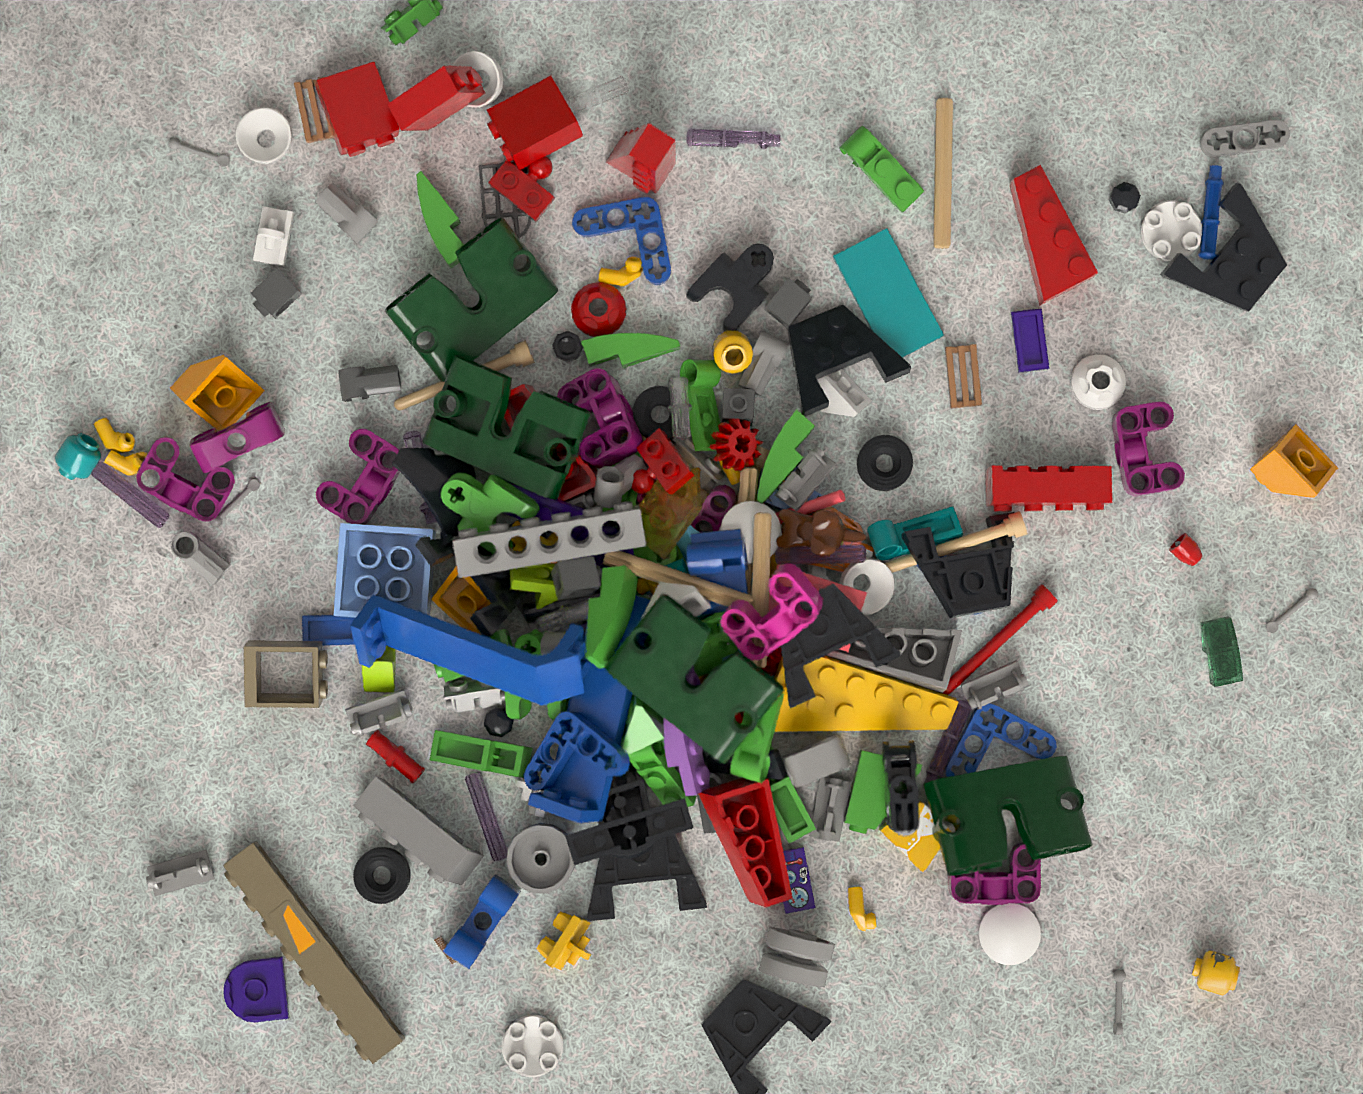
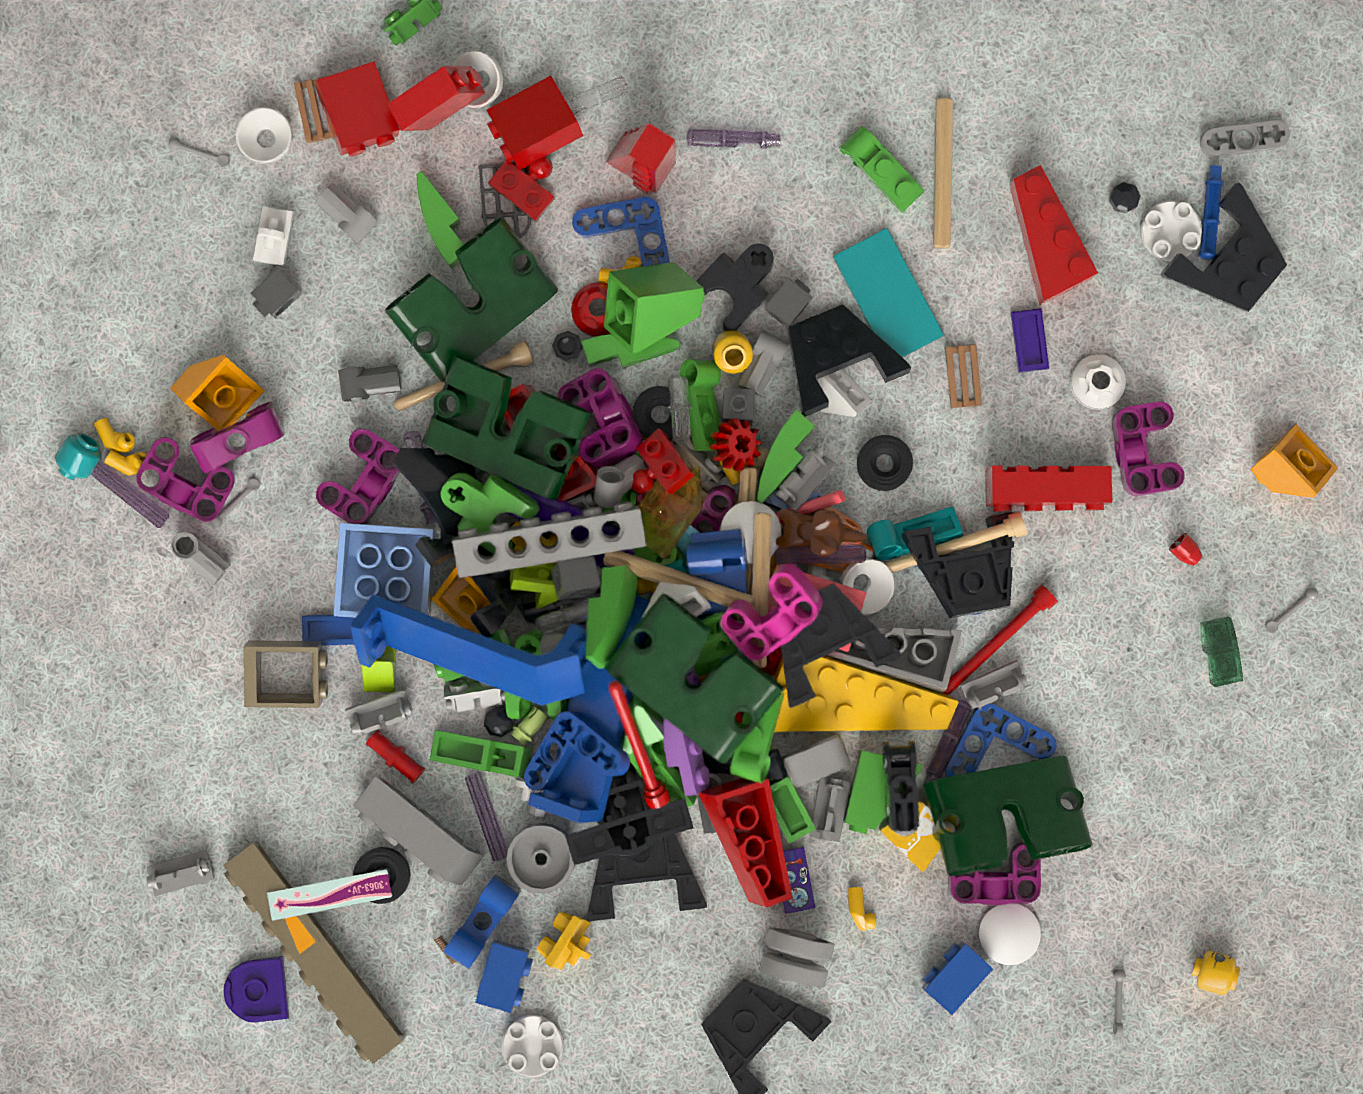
(329, 894): none -> sticker
(503, 976): none -> blue brick
(529, 726): none -> yellowish green pin
(650, 304): none -> bright green slope
(654, 791): none -> red piece
(956, 977): none -> blue brick

